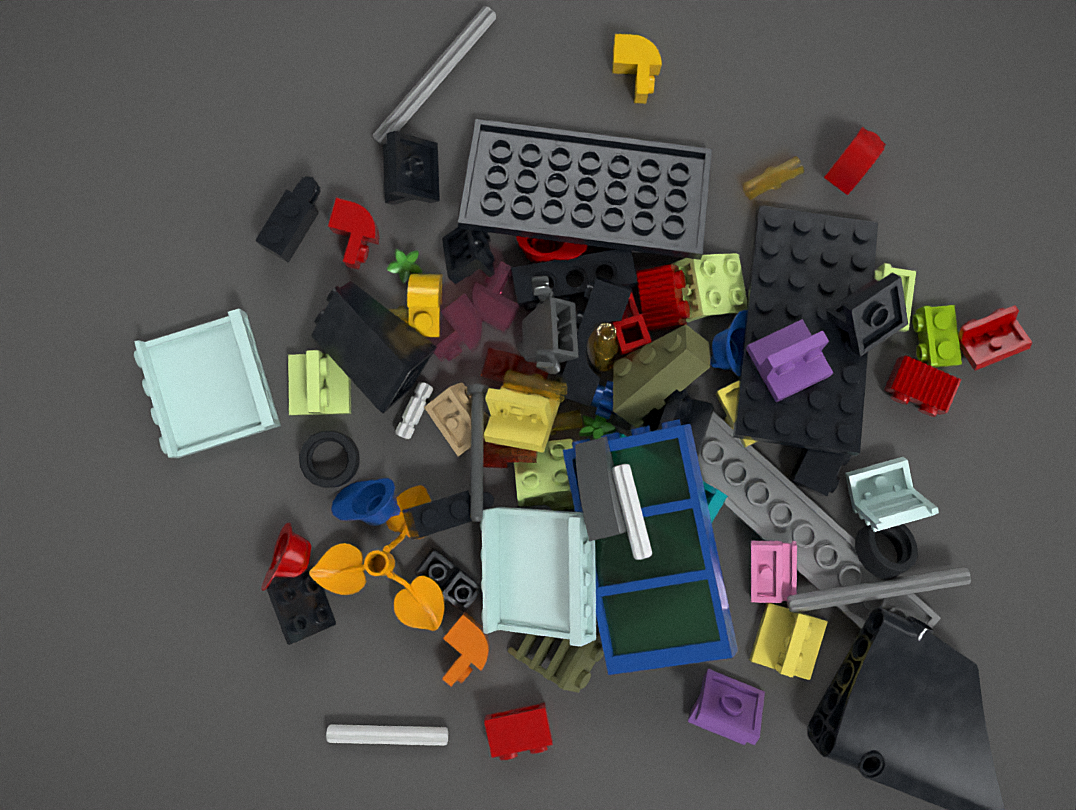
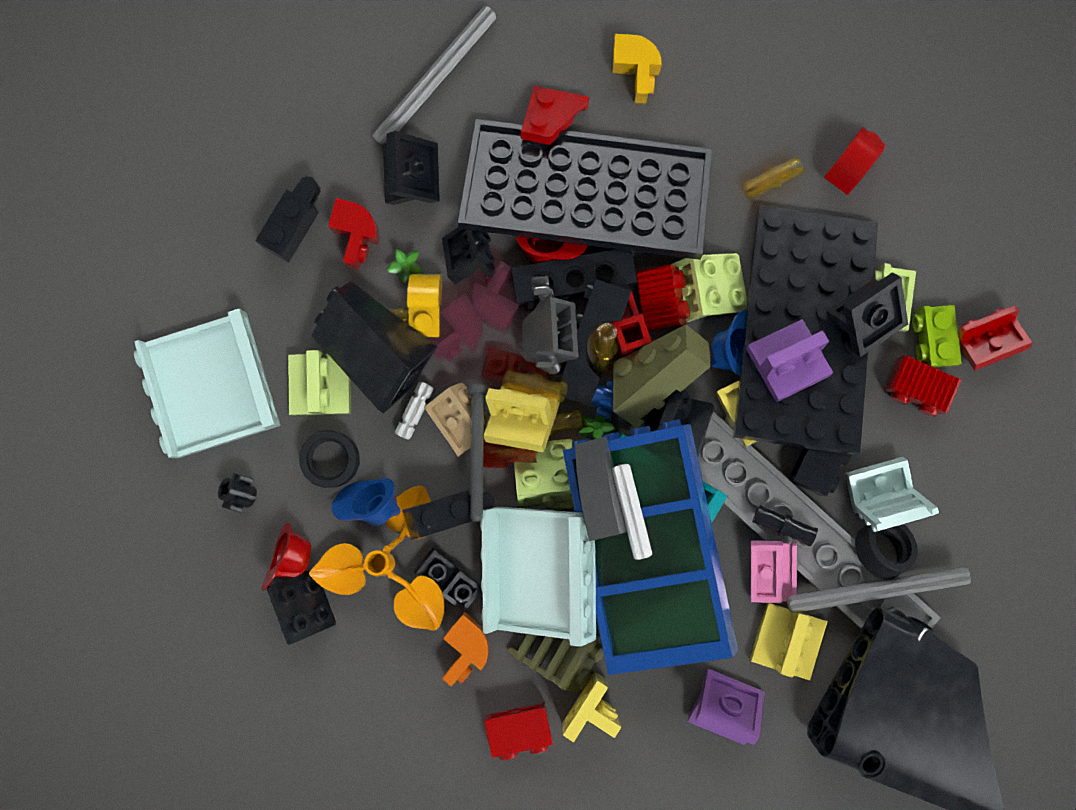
(237, 492): none -> black gear
(387, 735): white axle -> none
(550, 113): none -> red wing
(593, 709): none -> light yellow bracket
(785, 525): none -> black pin

